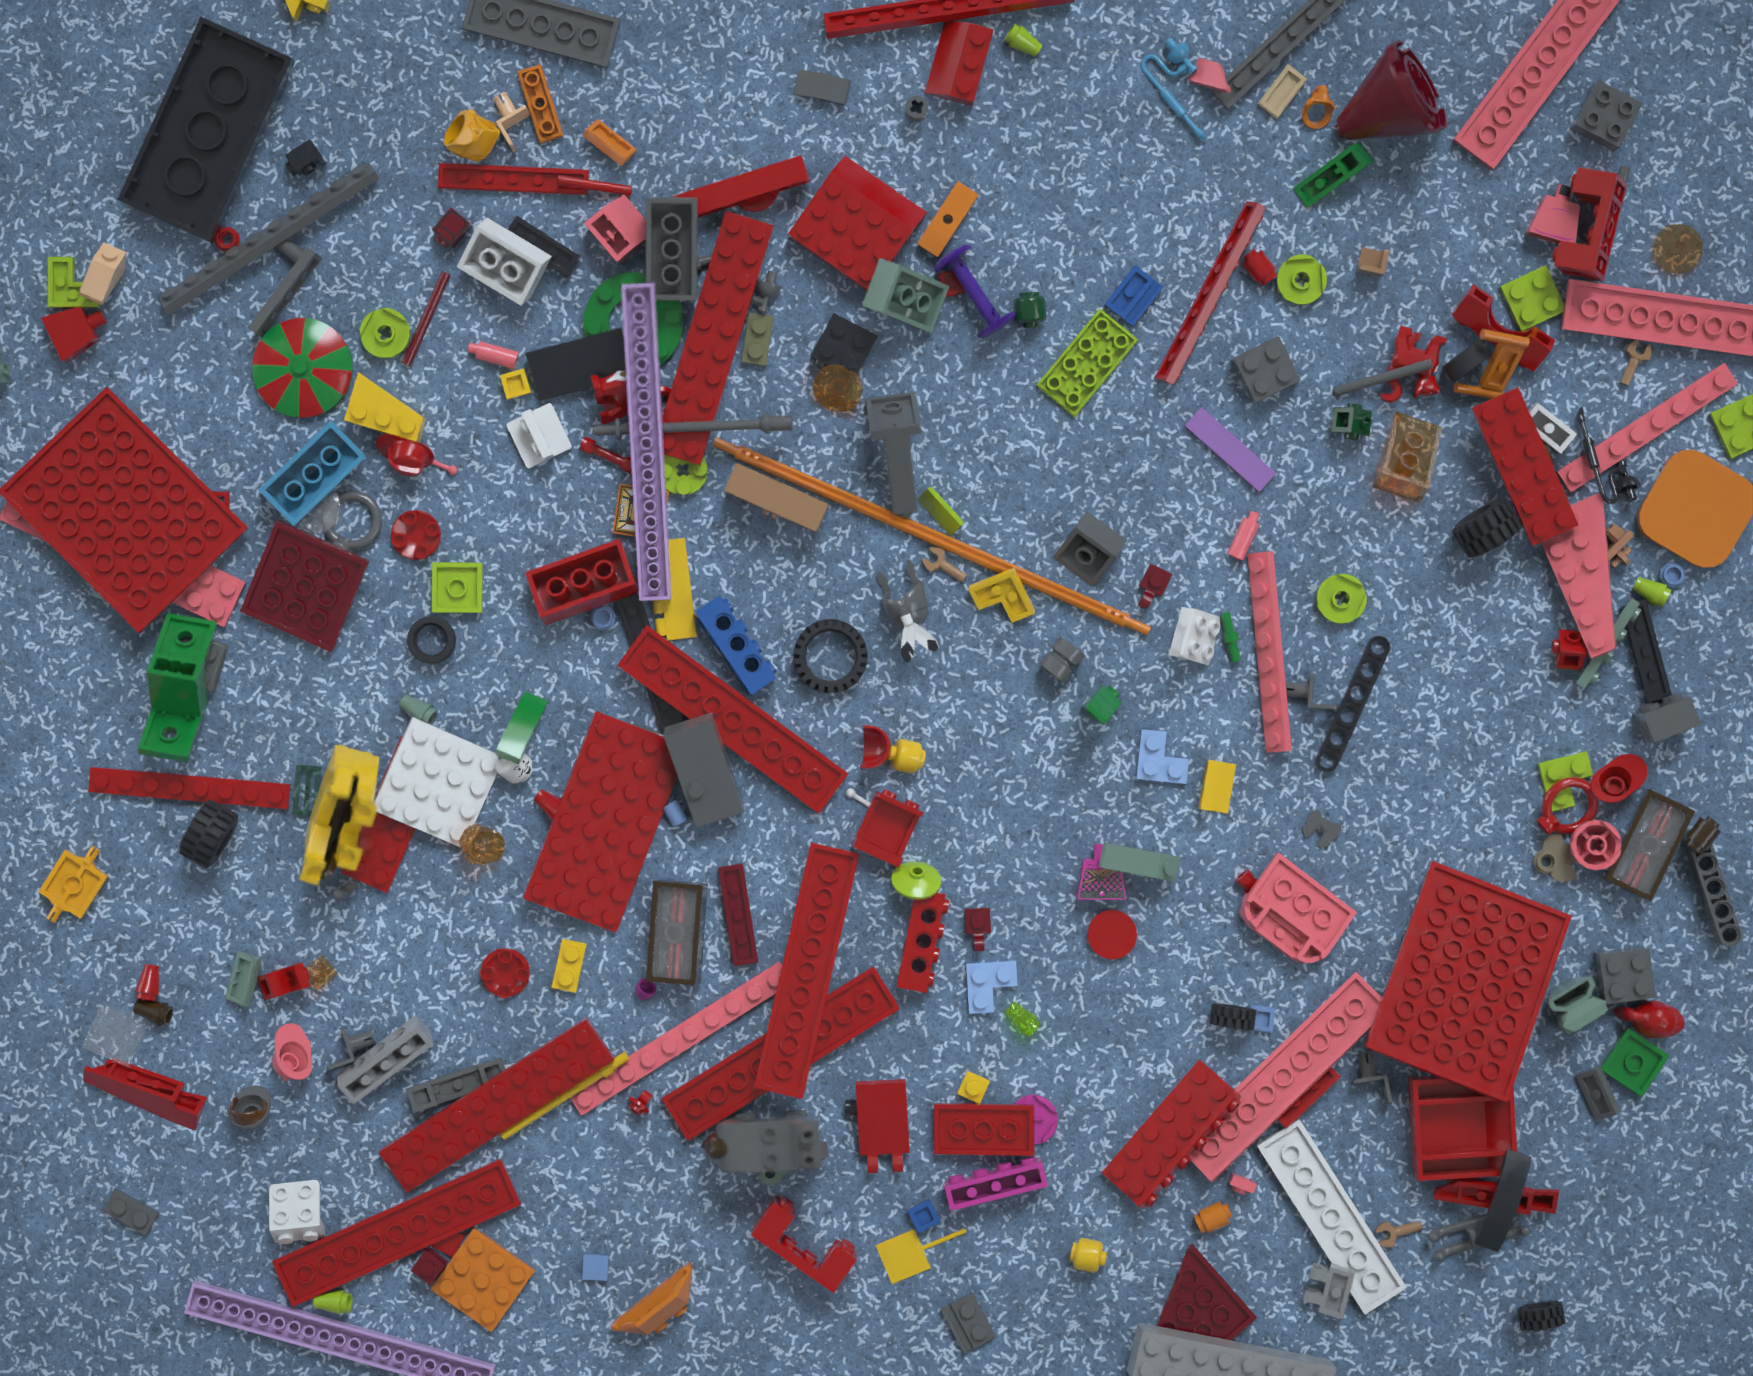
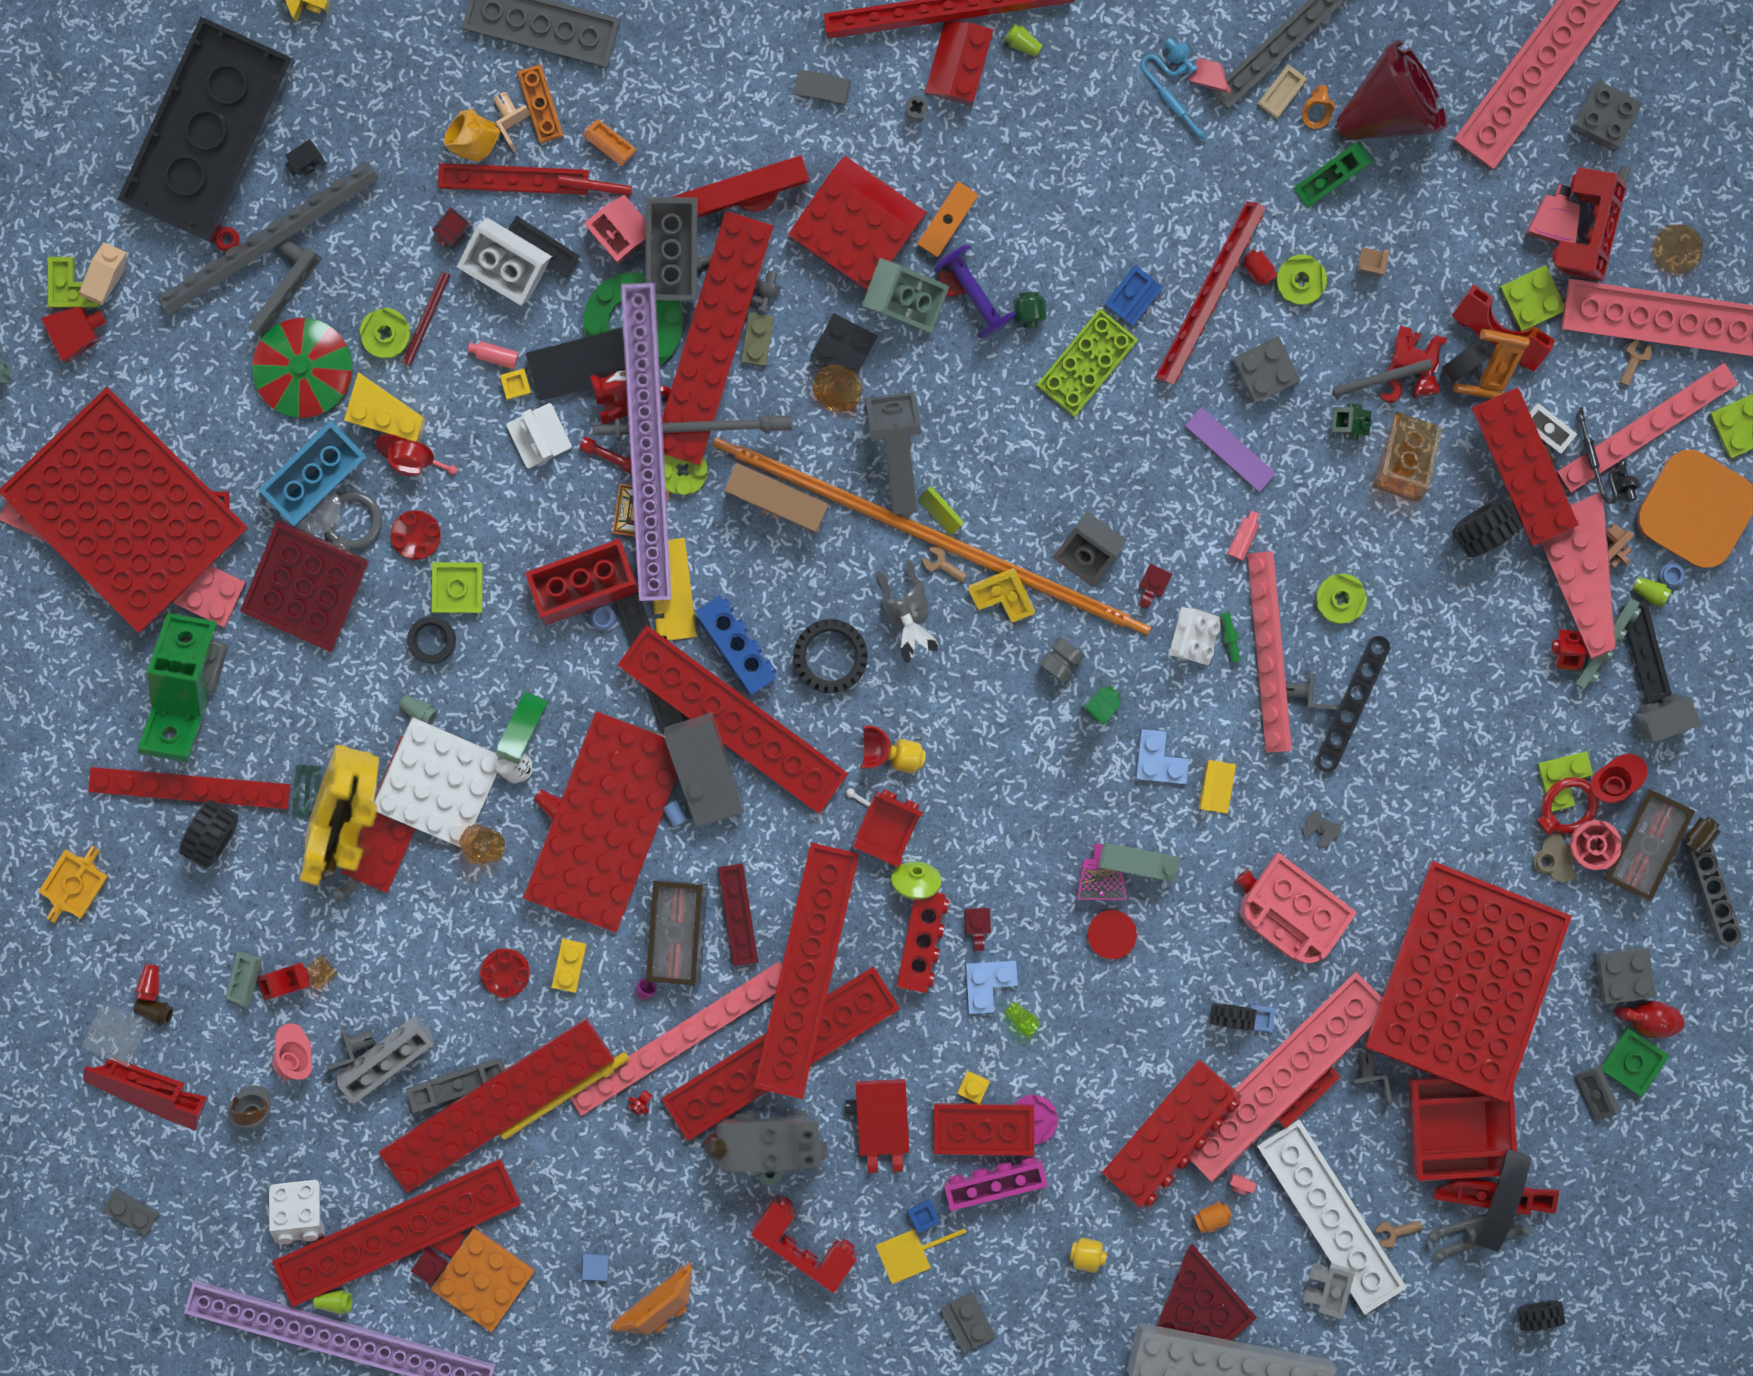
(1575, 1004): sand green piece -> none

